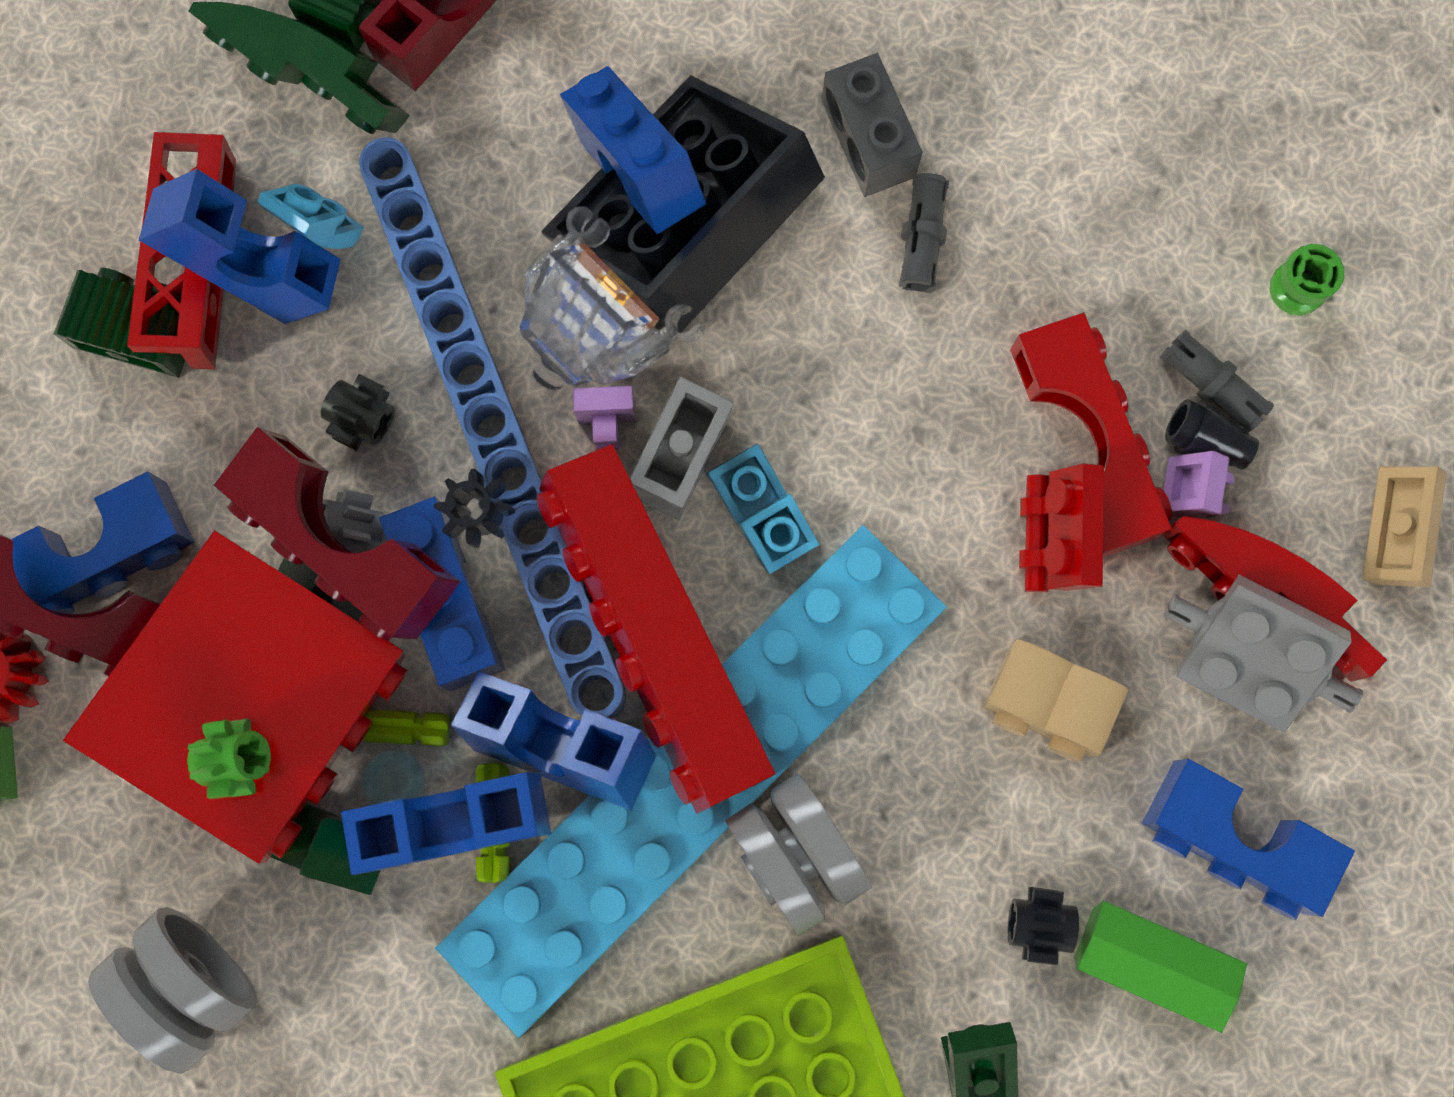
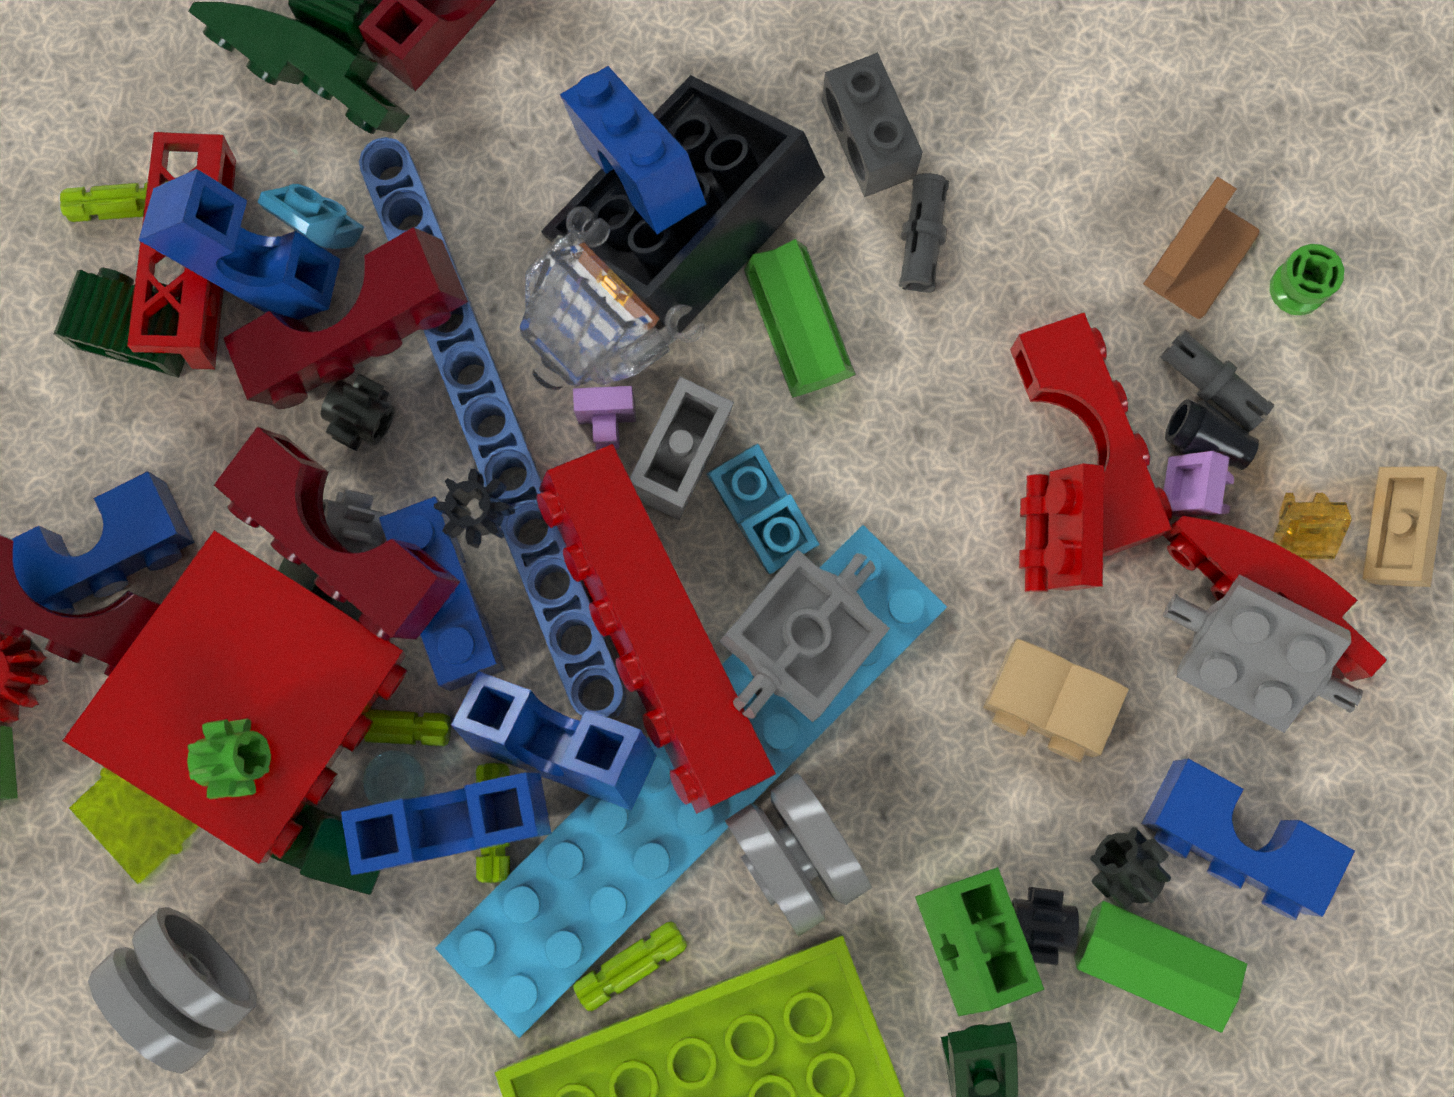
(105, 201): none -> lime axle
(131, 824): none -> clear neon green piece
(404, 289): none -> dark red arch
(629, 966): none -> lime axle
(798, 318): none -> bright green piece
(804, 635): none -> light grey plate
(979, 943): none -> bright green brick
(1130, 868): none -> pearl dark grey gear
(1203, 253): none -> medium nougat panel
(1313, 527): none -> clear yellow tile

